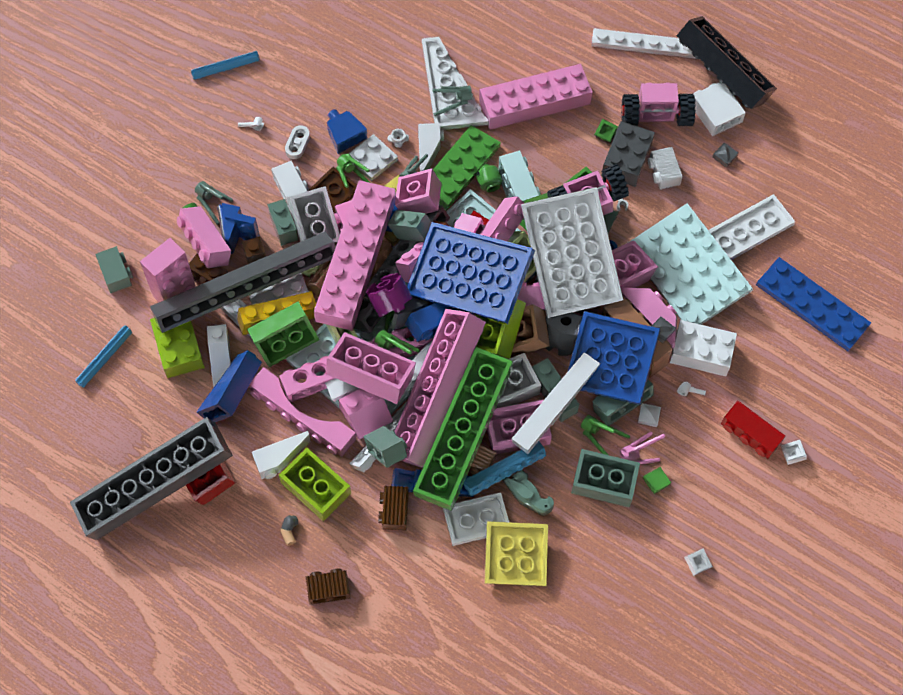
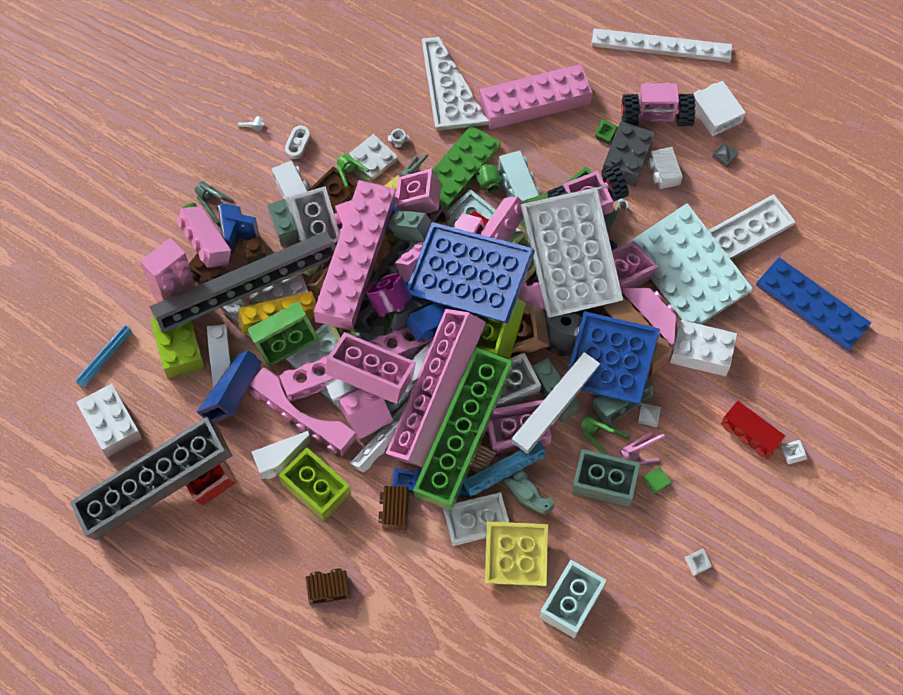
(109, 420): none -> white brick
(113, 269): sand green brick -> none
(225, 65): dark azure axle -> none
(286, 529): arm -> none
(345, 130): blue torso -> none
(385, 446): sand green brick -> none
(387, 341): bright green plant -> none
(429, 143): white slope -> none
(462, 93): sand green plant -> none
(572, 599): none -> light aqua brick
(666, 329): dark grey tile -> none
(686, 387): white hand -> none
(726, 62): black brick -> none

